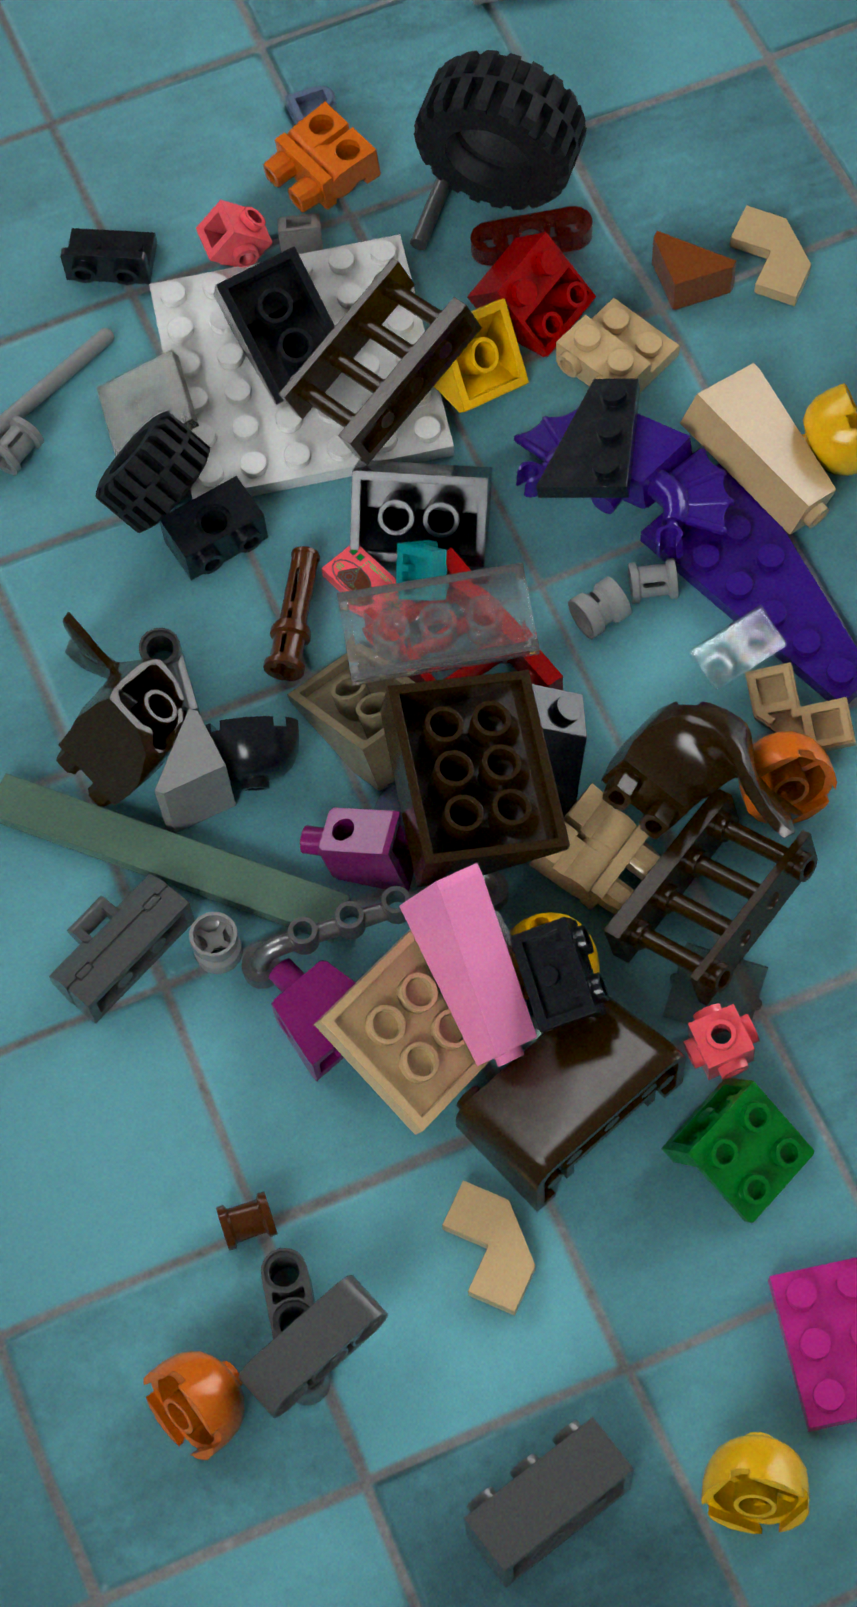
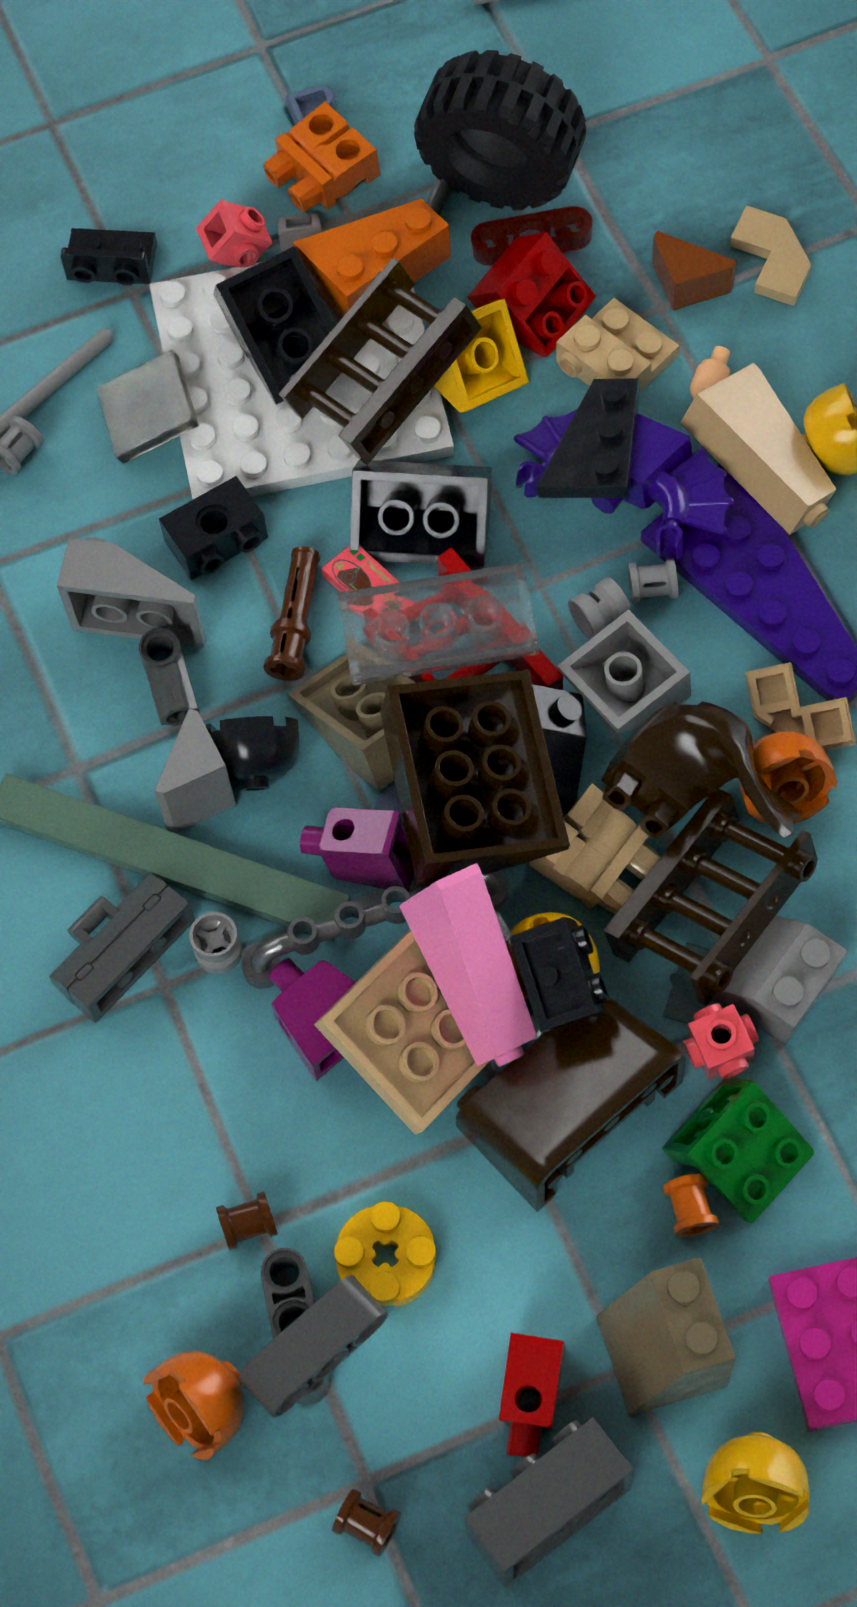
(122, 596): none -> light grey slope
(125, 726): dark brown hips -> none
(152, 472): black tyre -> none
(351, 255): none -> orange wedge
(366, 1522): none -> reddish brown bush
(386, 1226): none -> yellow plate
(420, 560): teal bracket -> none
(492, 1224): tan tile -> none
(537, 1366): none -> red torso
(626, 673): none -> light grey slope
(667, 1338): none -> dark tan slope
(690, 1205): none -> orange bush
(710, 370): none -> light nougat cylinder
(738, 647): clear hips -> none
(783, 976): none -> light grey slope

